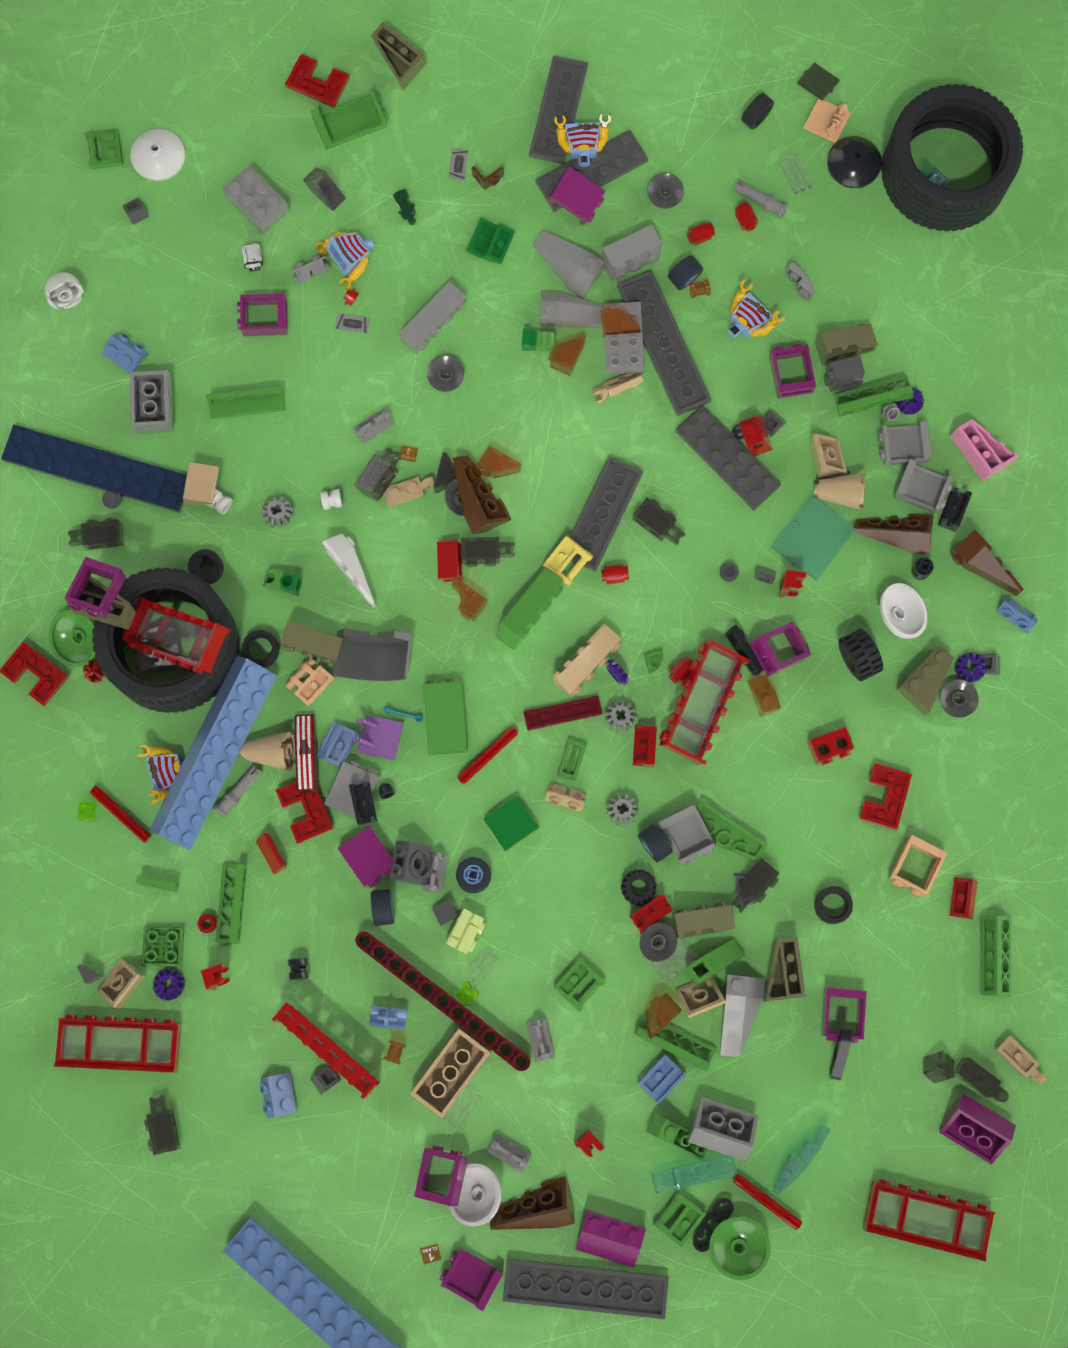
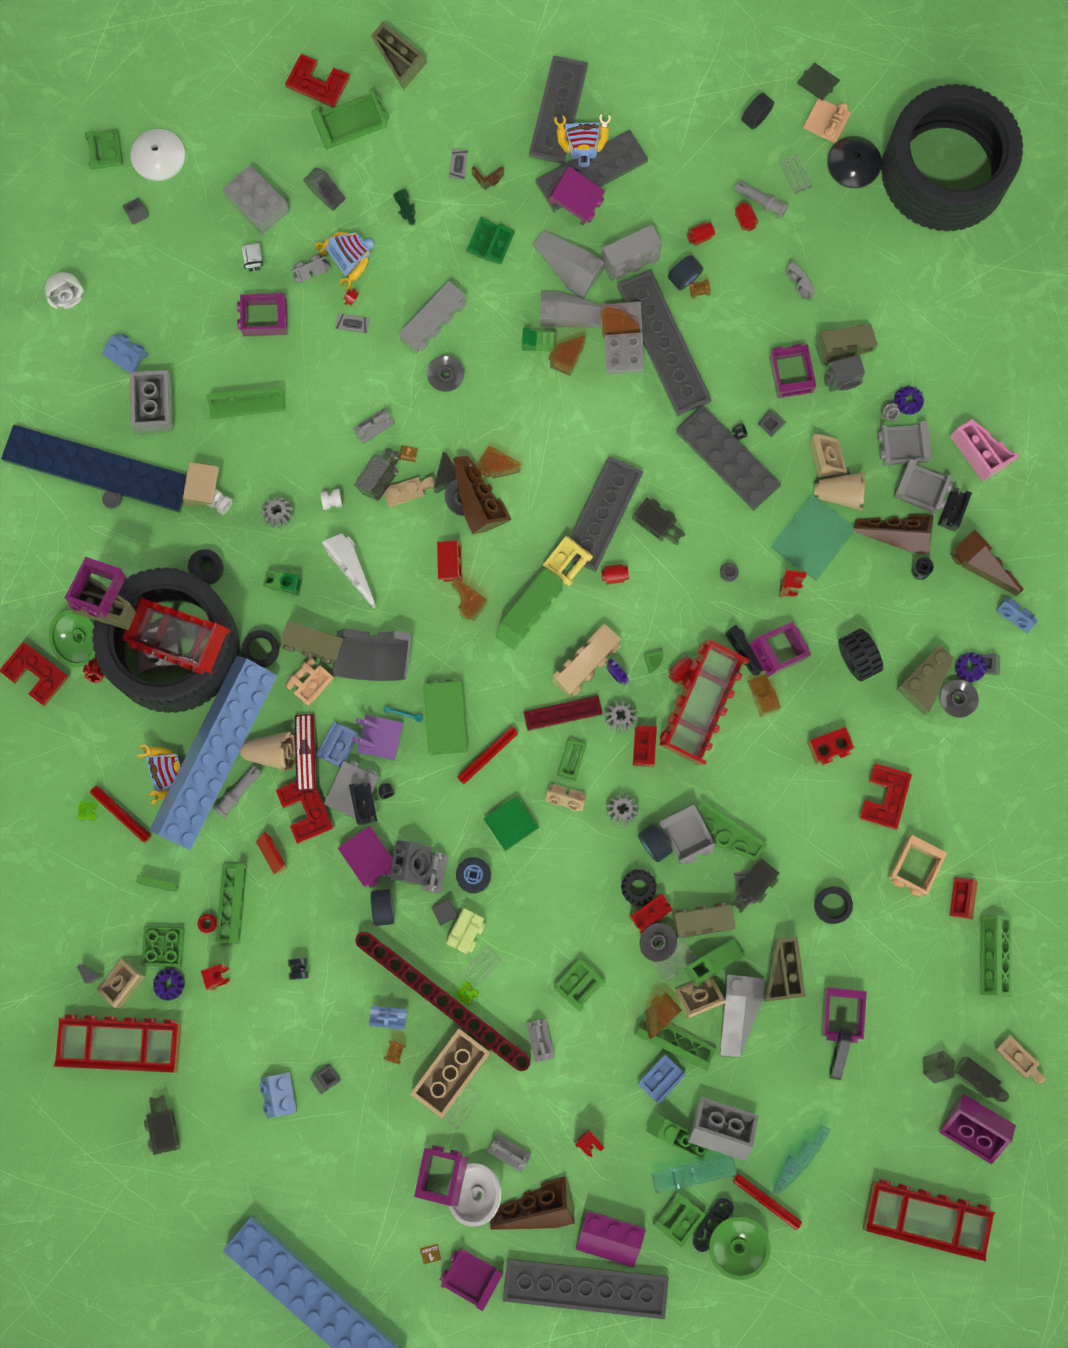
(98, 534): clear smoke brick -> none
(326, 1049): red window -> none
(484, 551): clear smoke brick -> none
(617, 385): tan plate -> none
(665, 183): dark grey dish -> none
(750, 315): torso -> none
(756, 433): red torso -> none
(765, 575): dark grey slope -> none
(873, 400): bright green fence -> none
(903, 611): white dish -> none
(937, 177): clear light blue slope -> none

